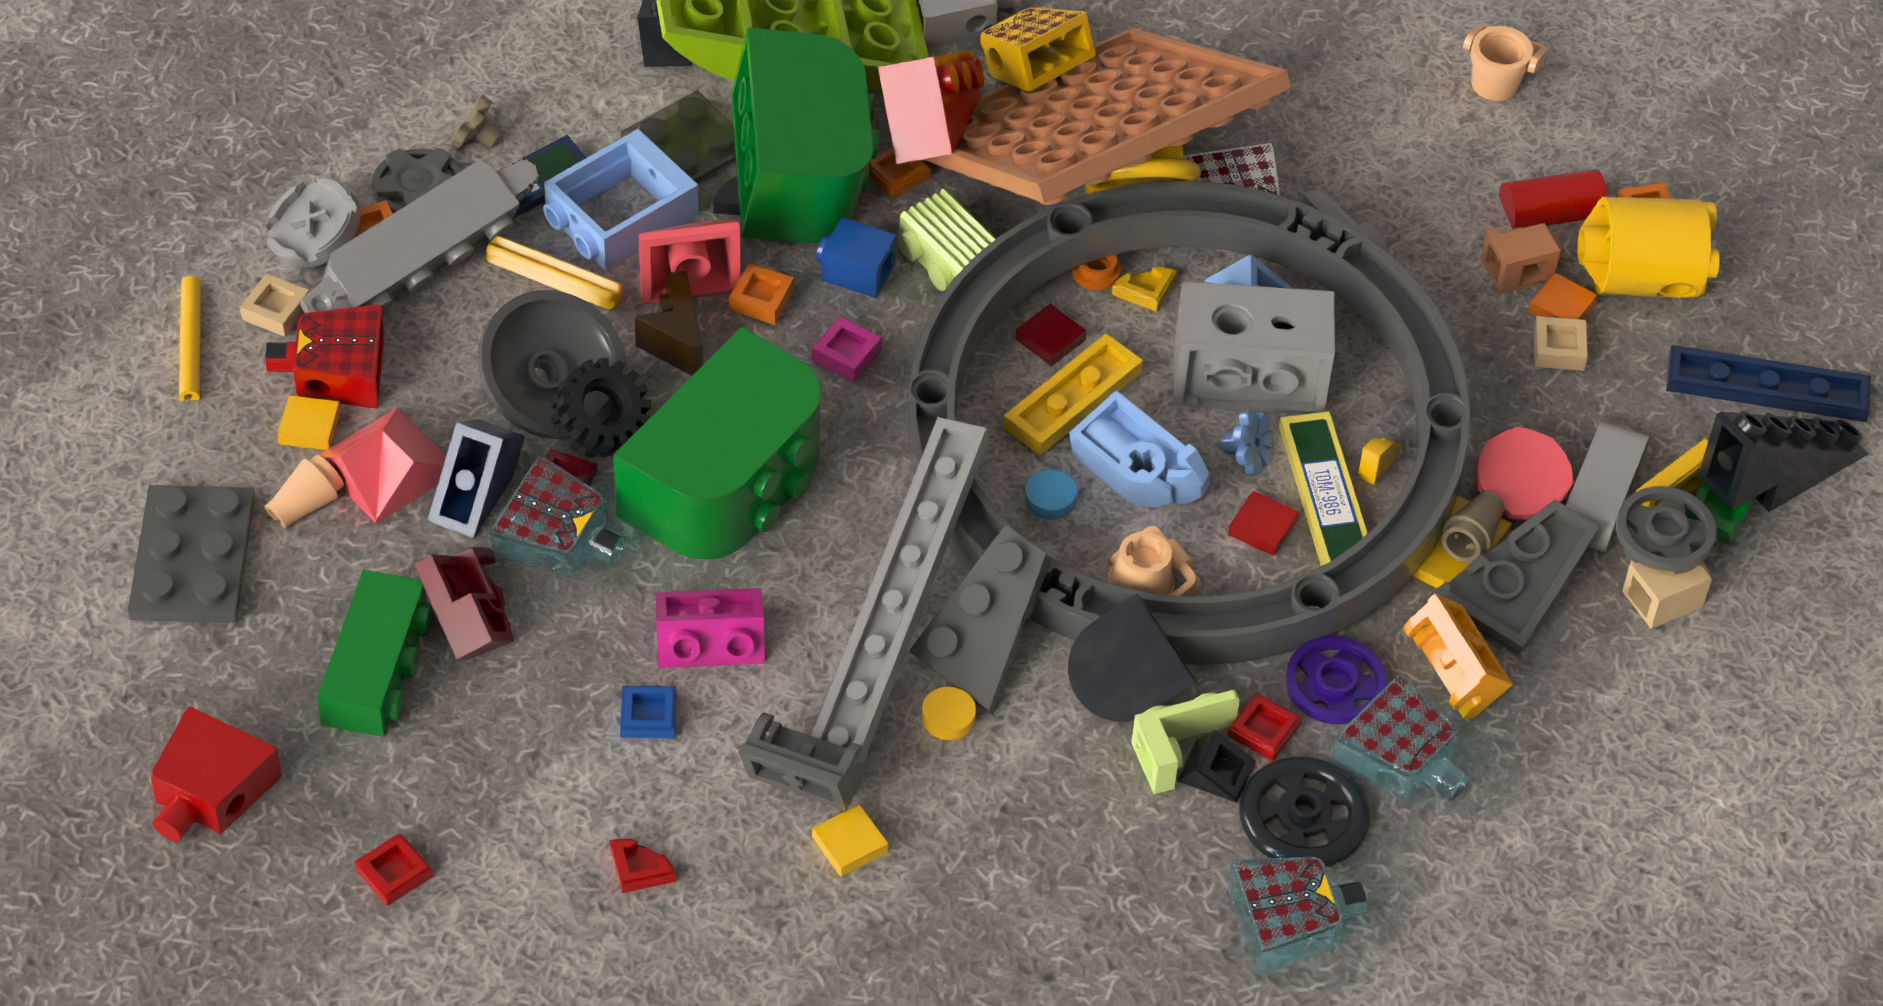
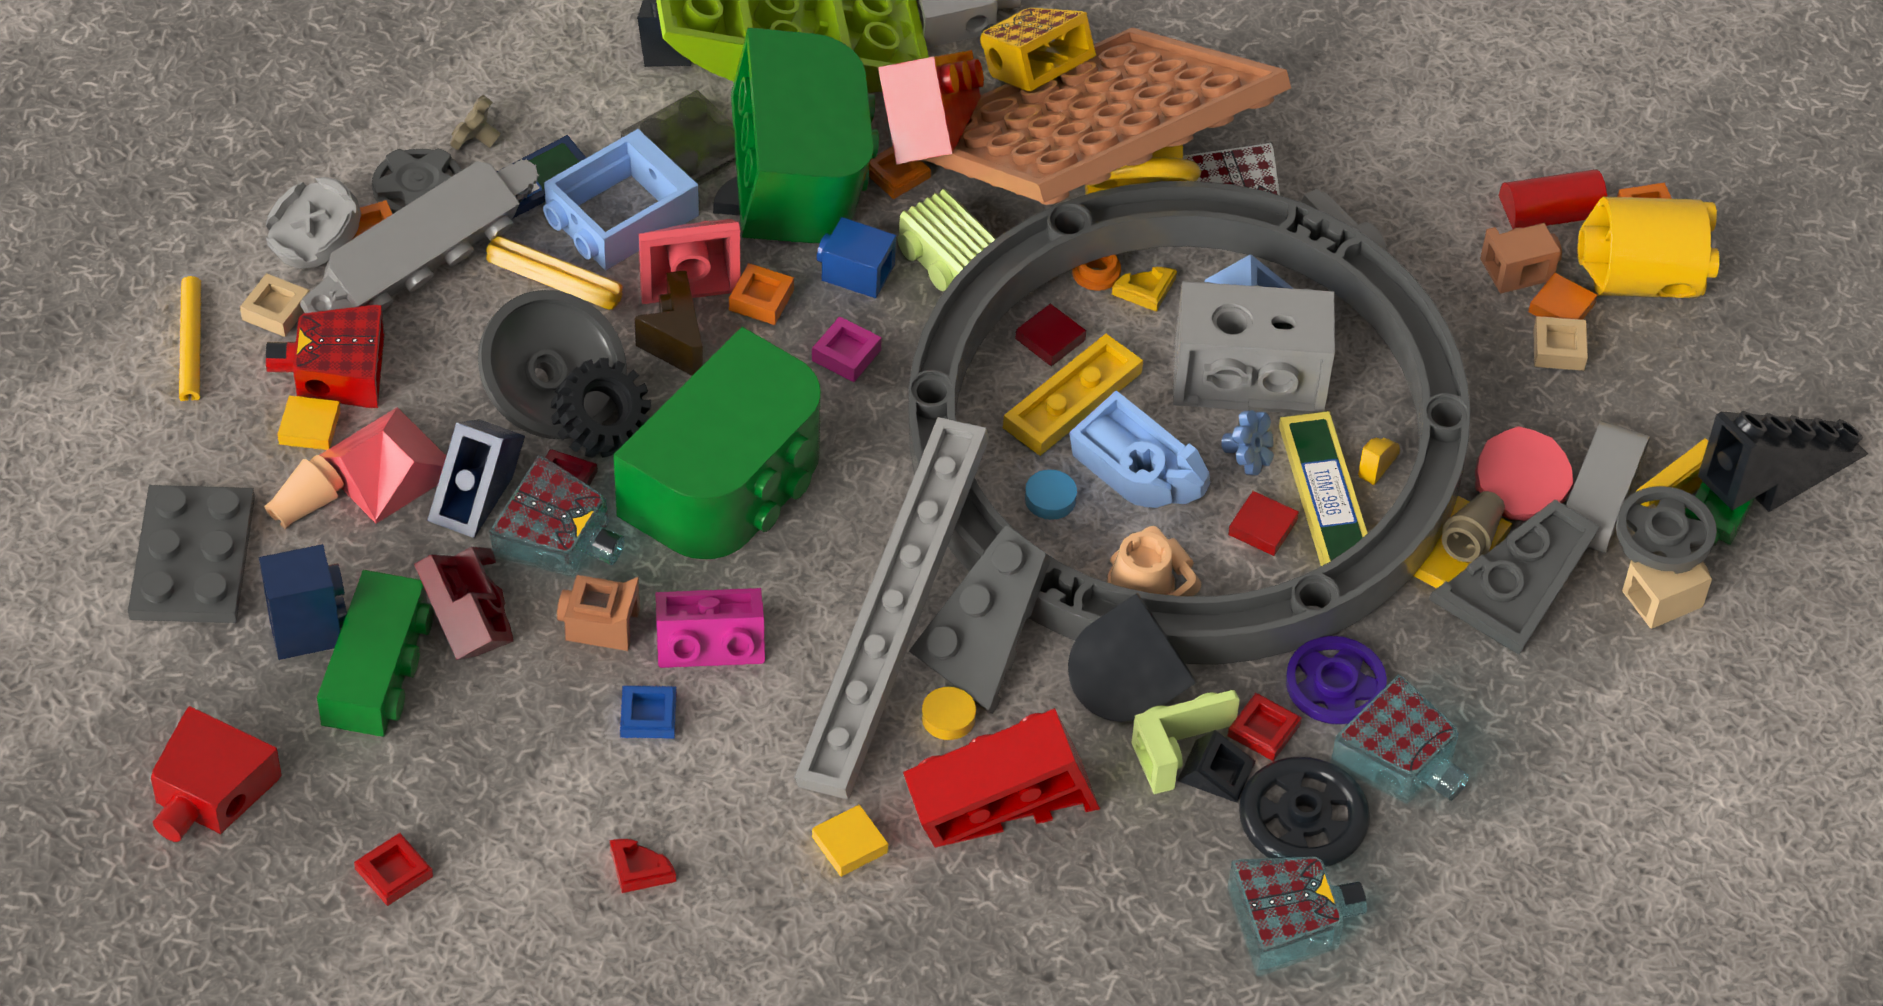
(303, 600): none -> dark blue brick
(599, 611): none -> nougat window
(803, 763): dark grey hinge -> none
(999, 780): none -> red wedge
(1458, 655): light orange hinge -> none
(1501, 59): light nougat piece -> none
(1769, 383): dark blue tile -> none

